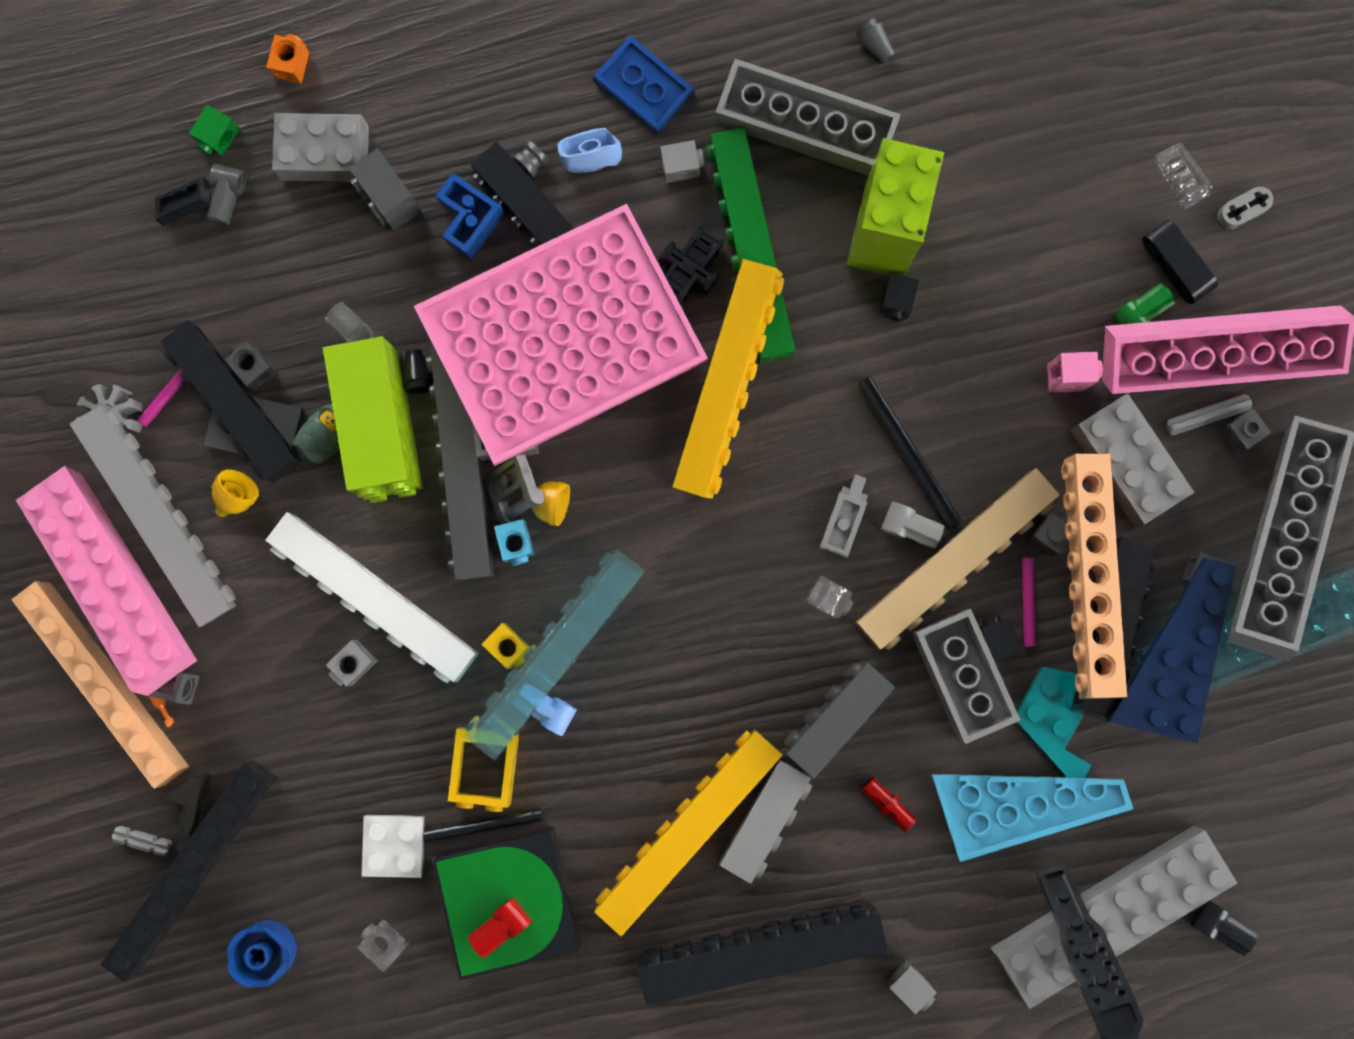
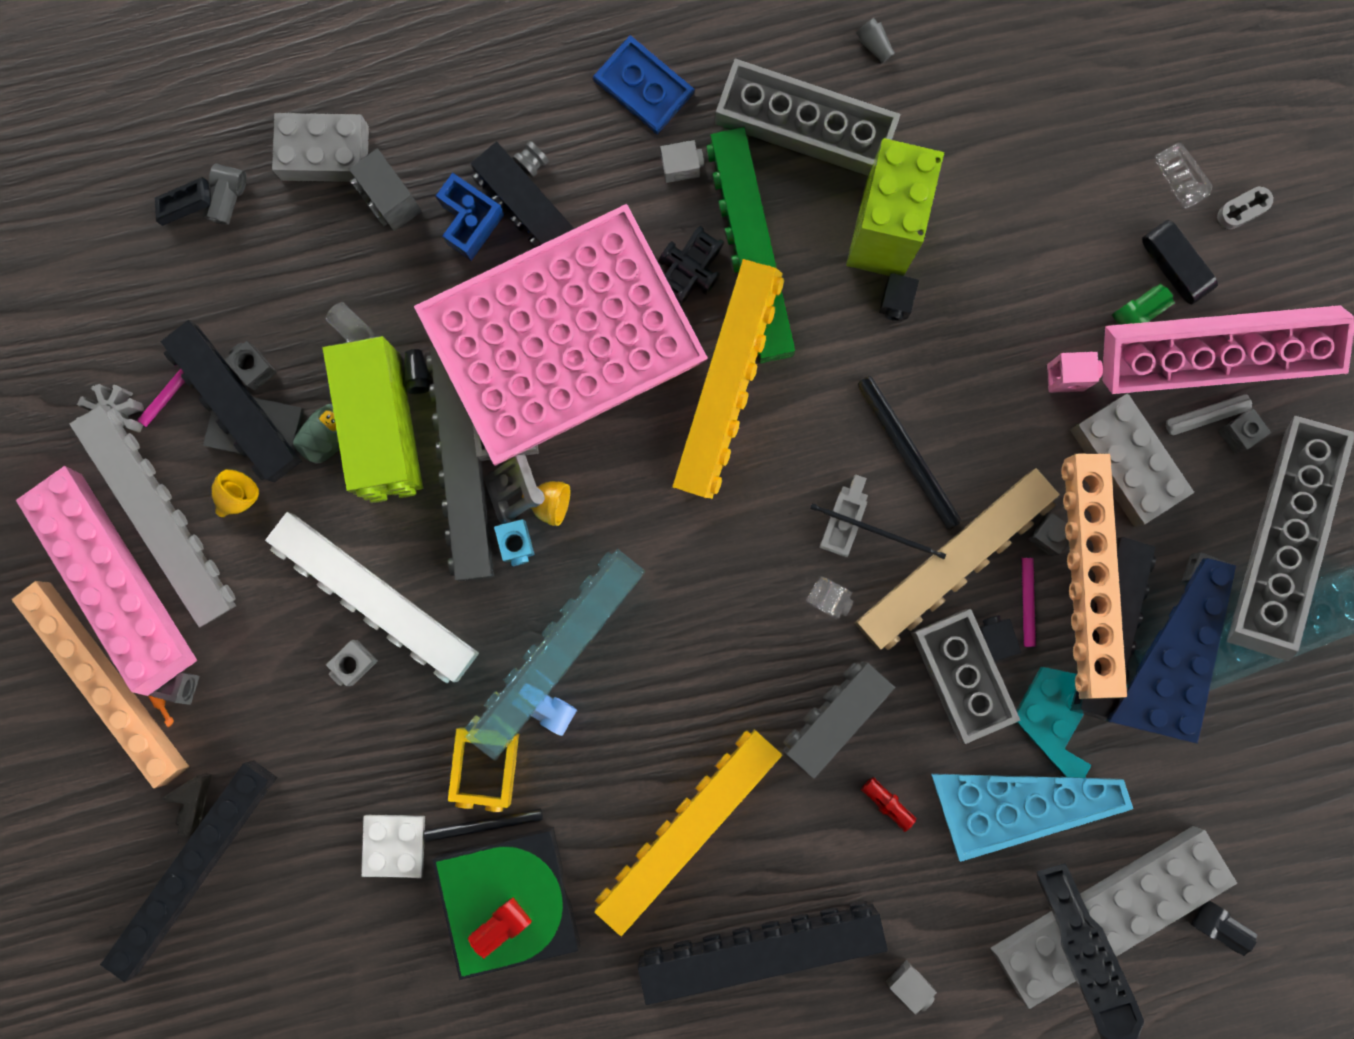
(142, 841): light grey axle -> none
(213, 131): green brick -> none
(244, 949): blue brick -> none
(290, 70): orange brick -> none
(395, 941): clear brick -> none
(495, 640): yellow brick -> none
(590, 151): light blue piece -> none
(765, 820): light grey brick -> none
(878, 531): none -> black piece
(905, 523): light grey piece -> none

